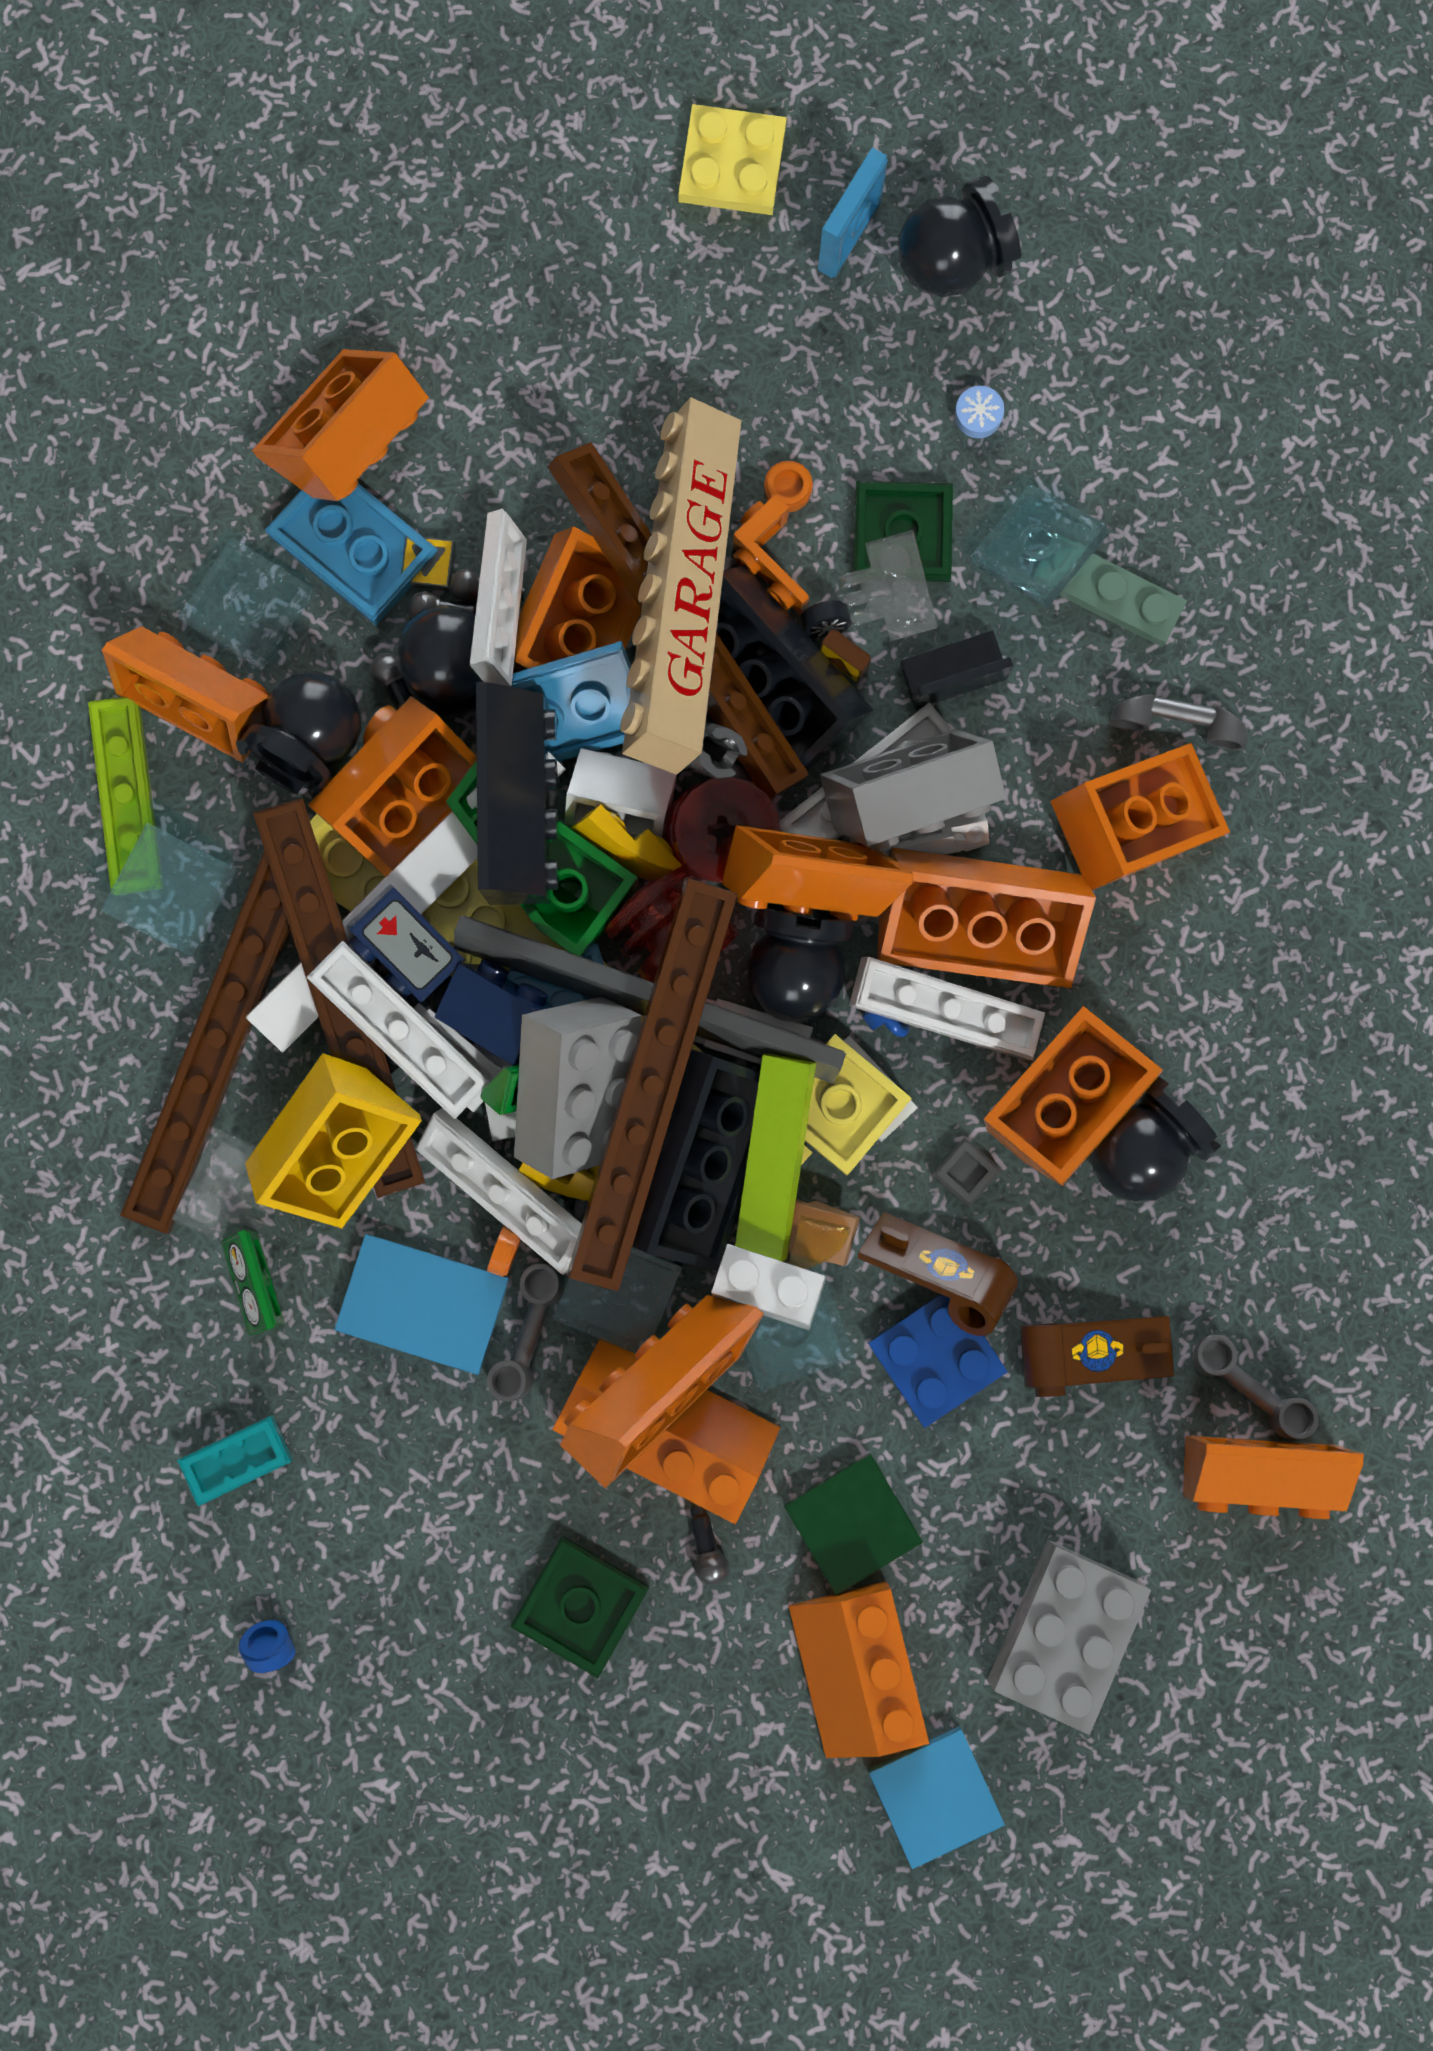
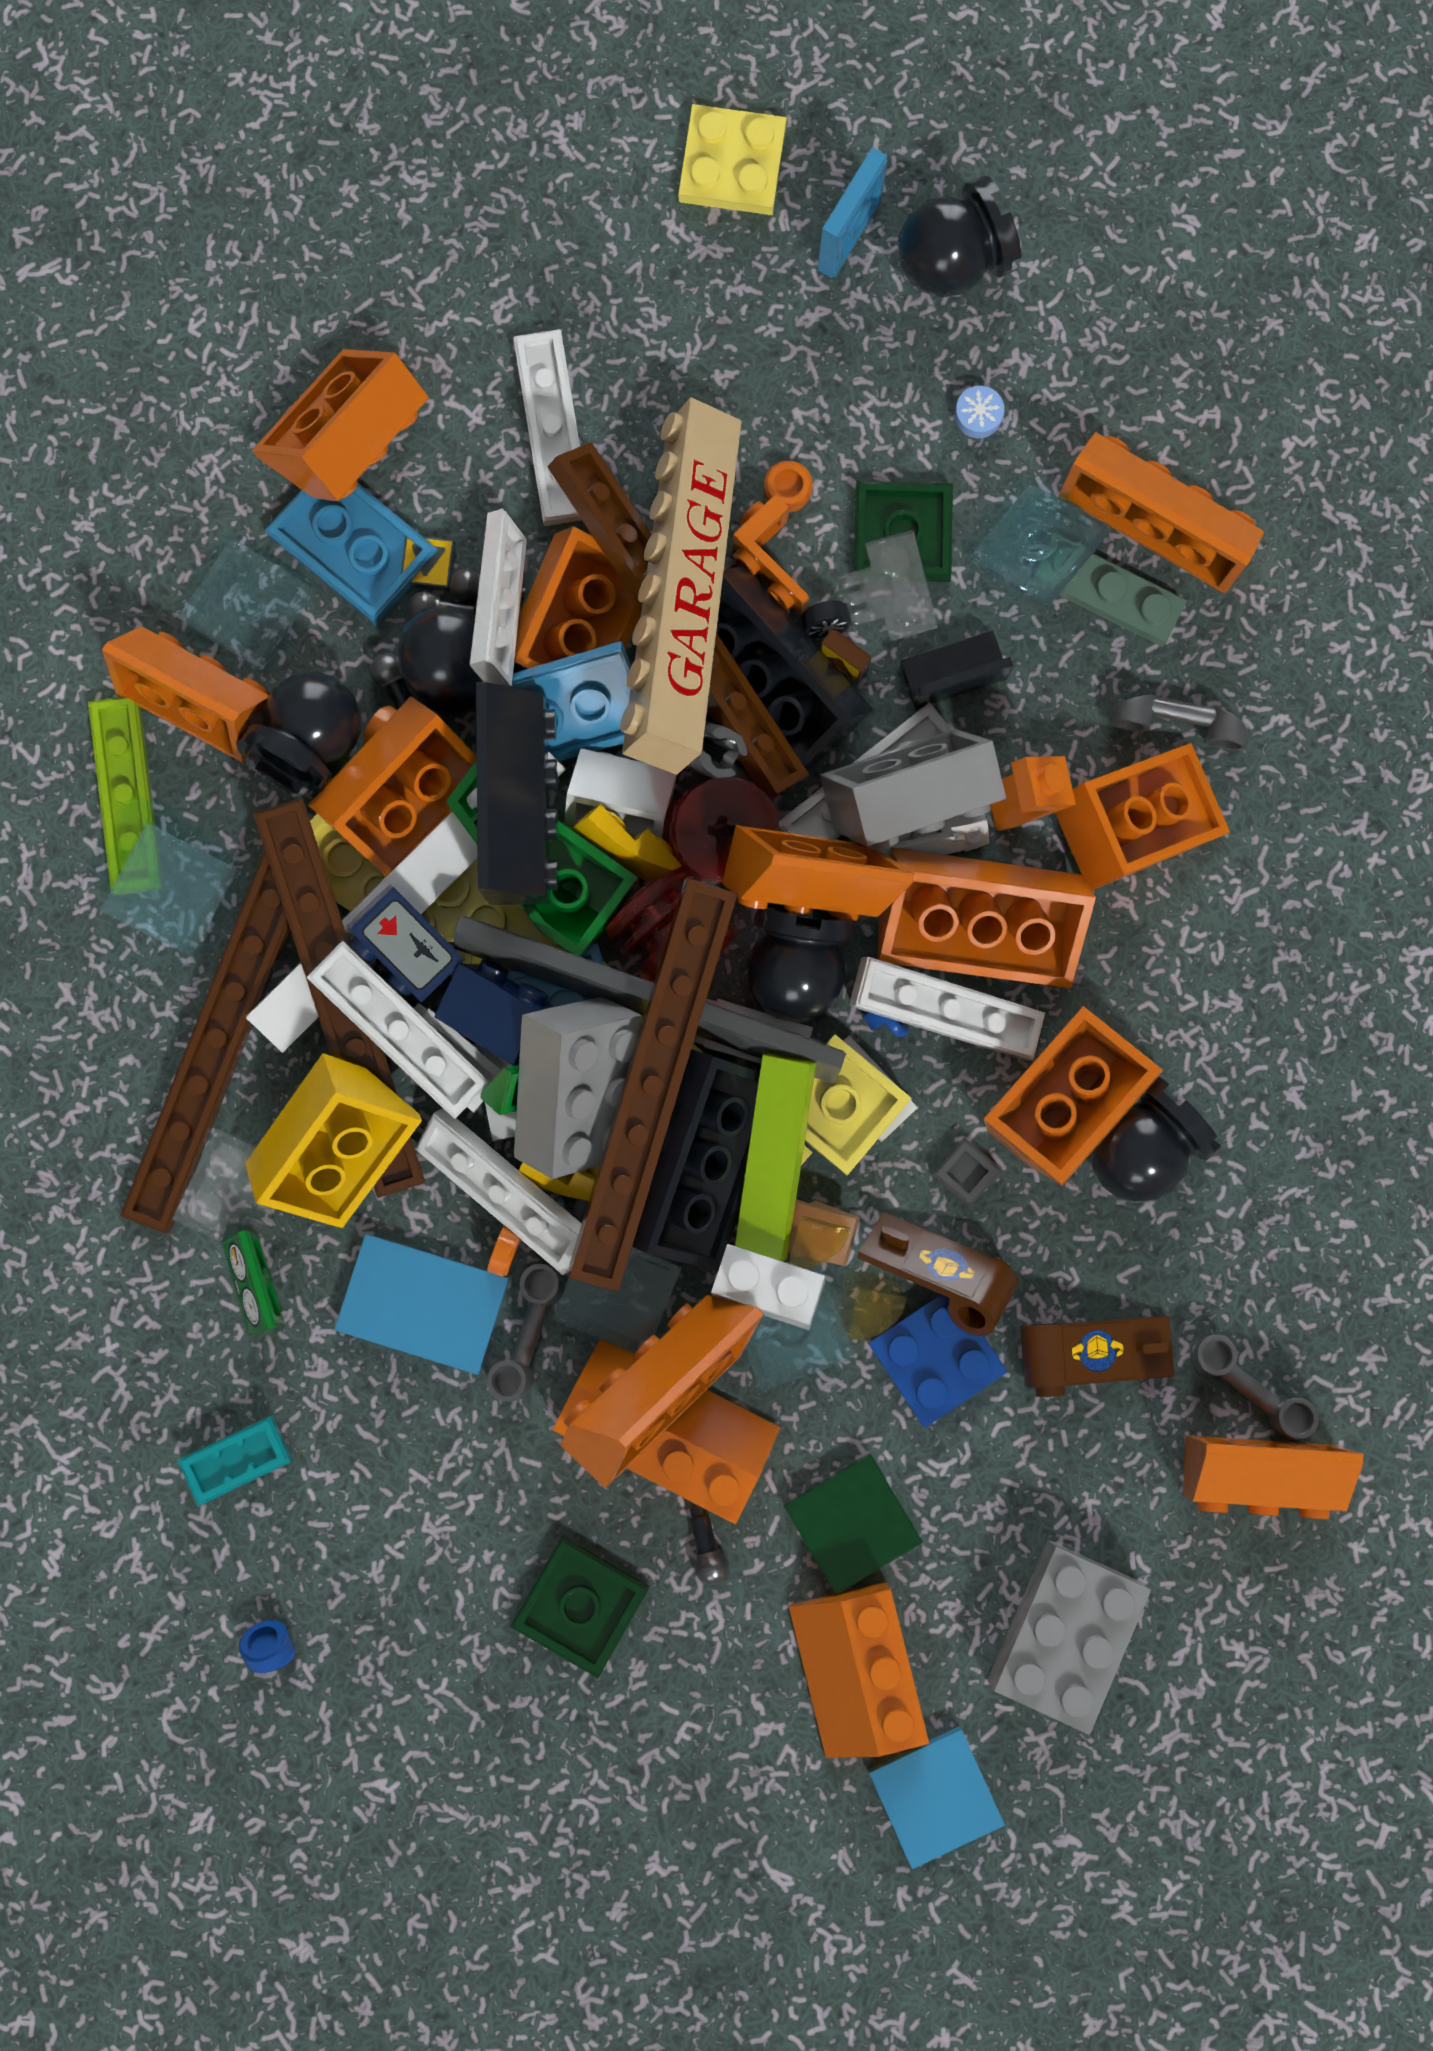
(548, 416): none -> white tile
(874, 1313): none -> clear yellow tile
(1033, 791): none -> orange bracket
(1161, 512): none -> orange slope

